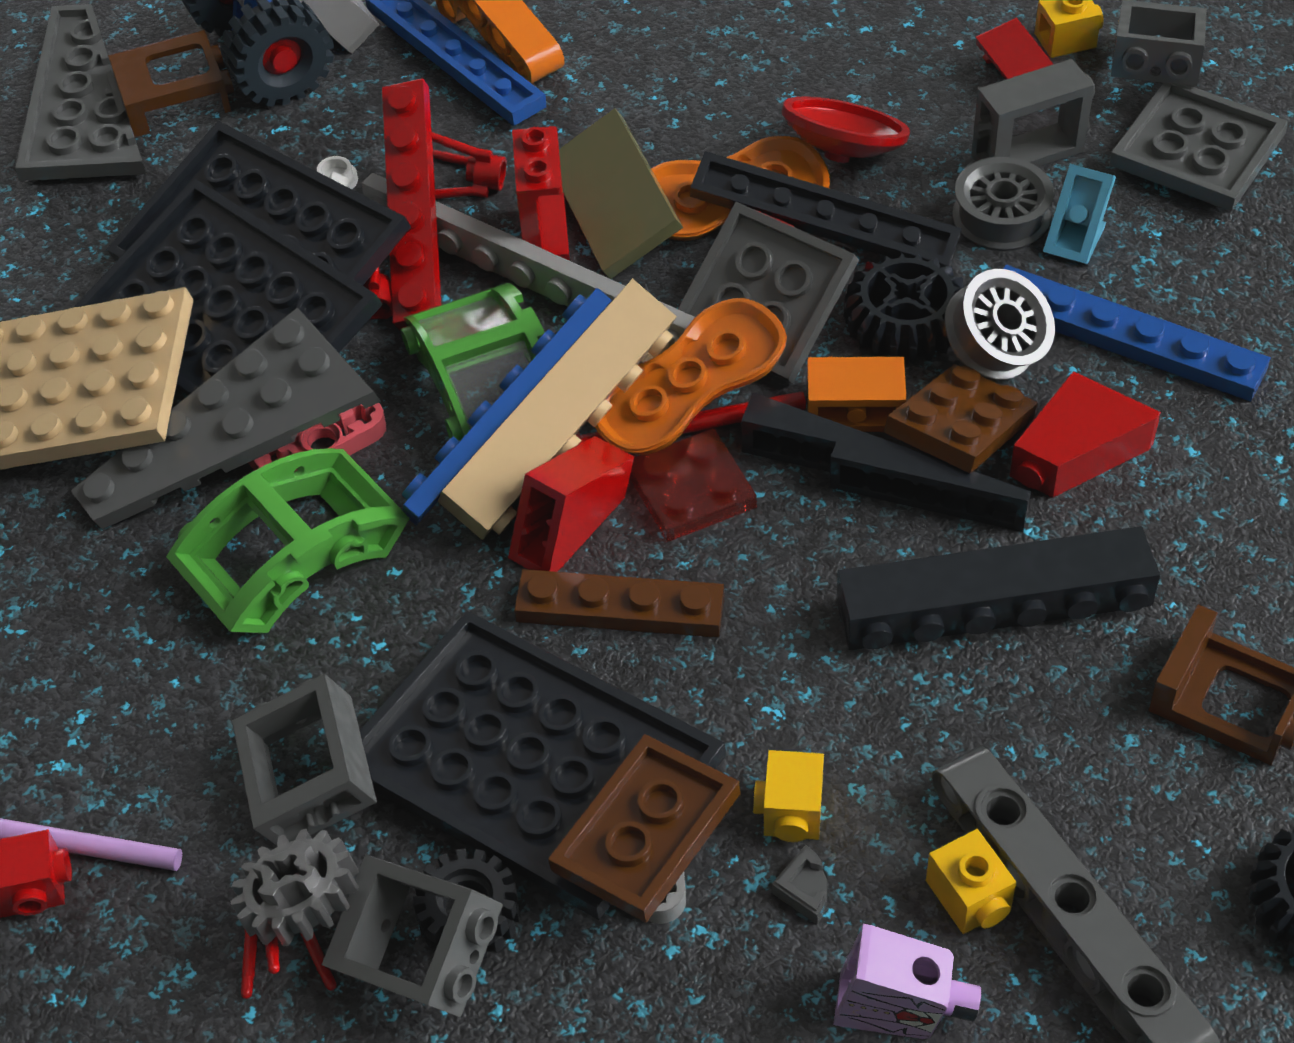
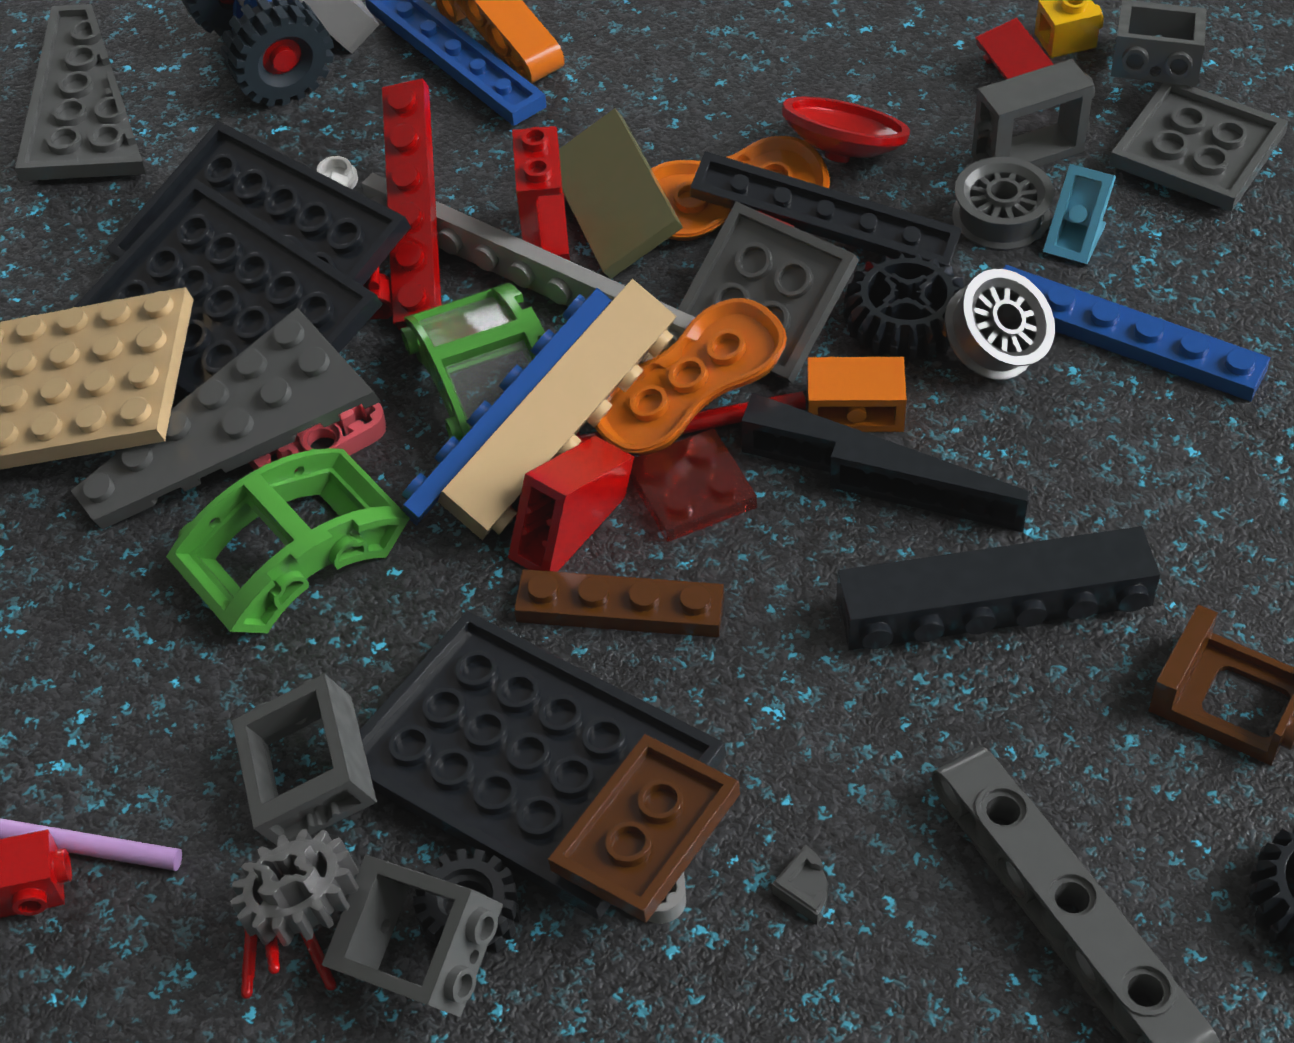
(142, 95): reddish brown window -> none
(482, 168): red plant -> none
(791, 795): yellow brick -> none
(900, 986): lavender torso -> none
(961, 417): reddish brown plate -> none
(971, 882): yellow brick -> none
(1081, 436): red slope -> none

